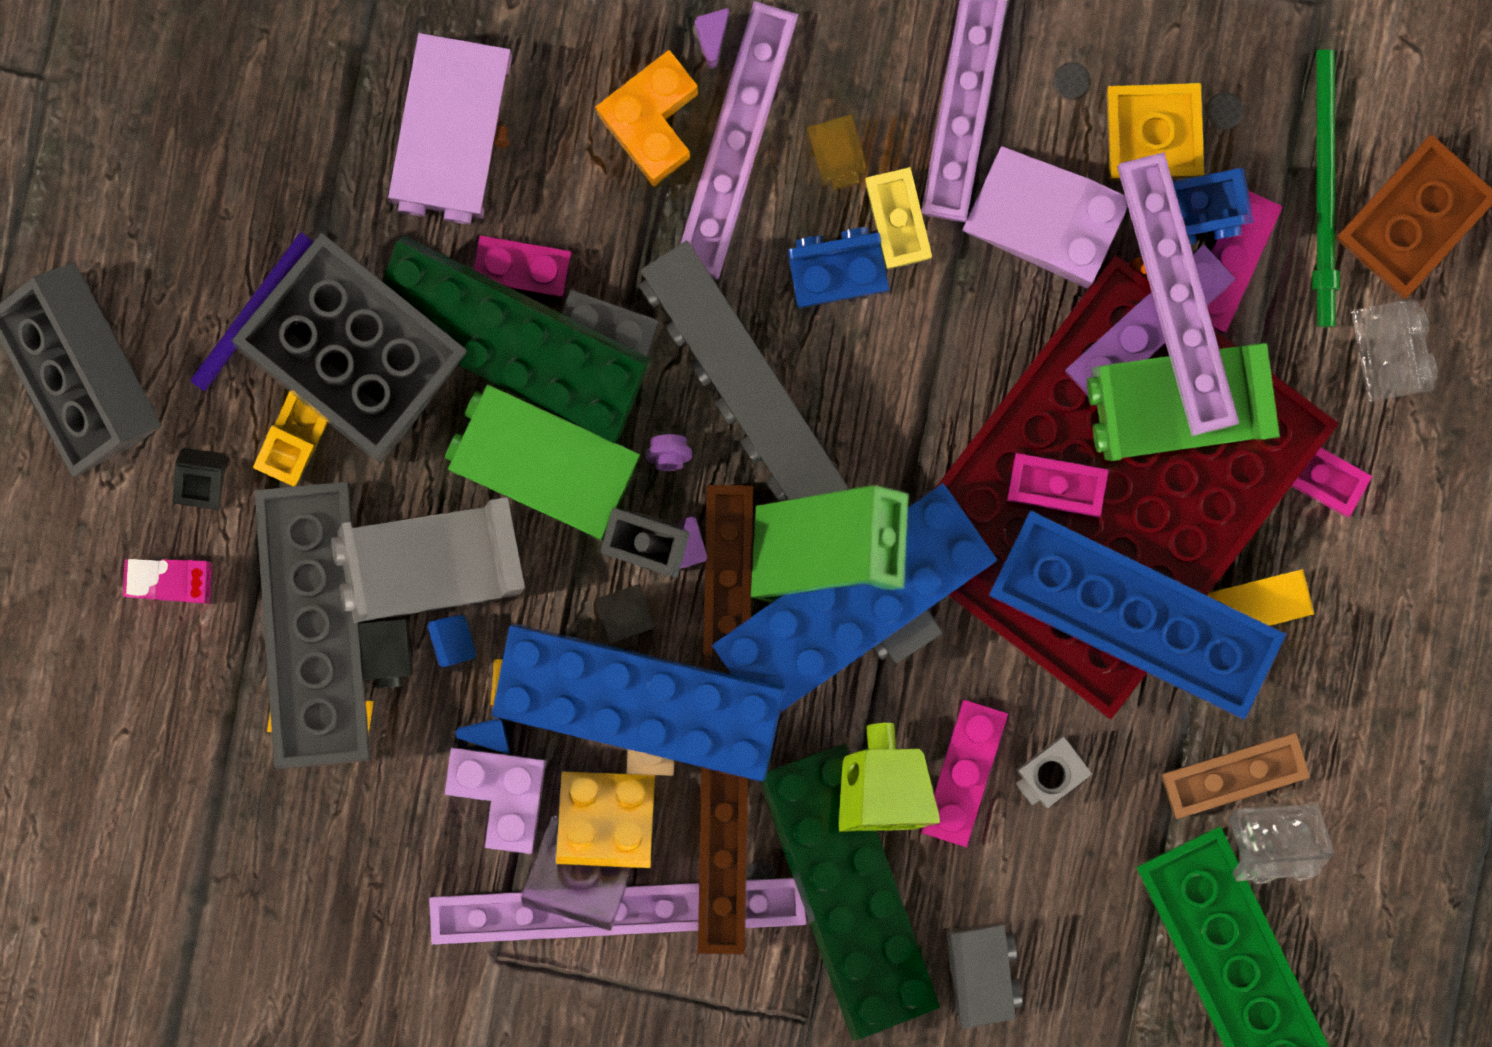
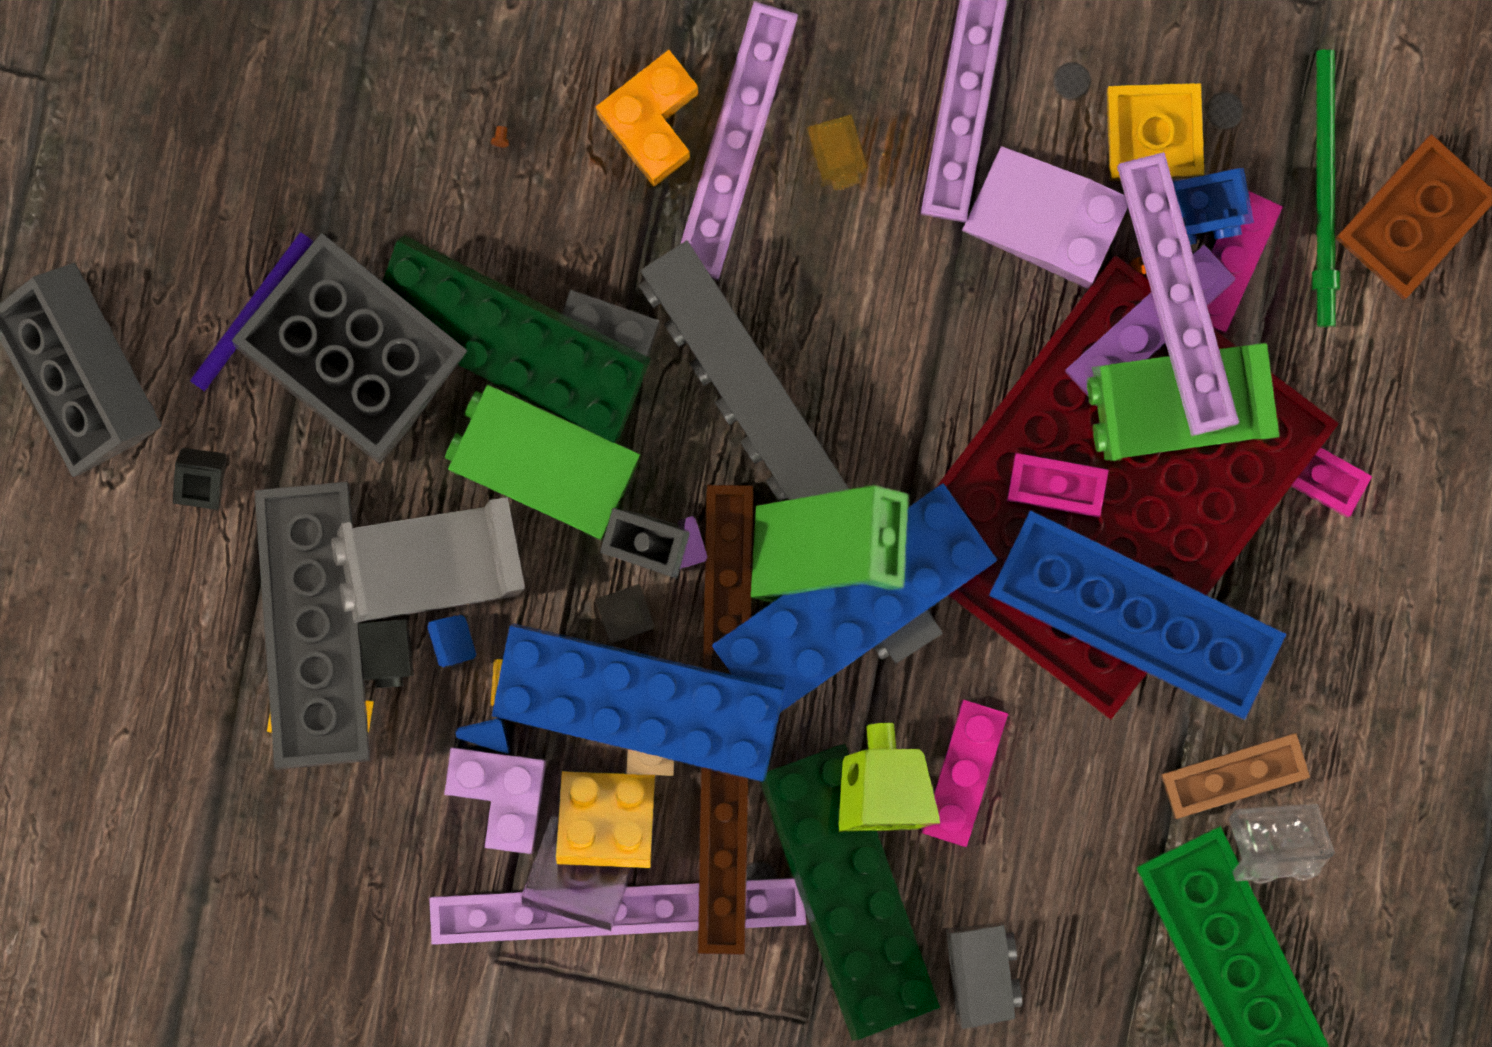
(168, 580): dark pink leg -> none
(290, 442): yellow slope -> none
(449, 128): lavender panel -> none
(523, 266): dark pink plate -> none
(668, 452): medium lavender plate -> none
(710, 33): medium lavender slope -> none
(837, 268): blue bracket -> none
(898, 218): light yellow plate -> none
(1072, 767): light grey brick -> none
(1270, 599): yellow slope -> none
(1394, 350): clear bracket -> none

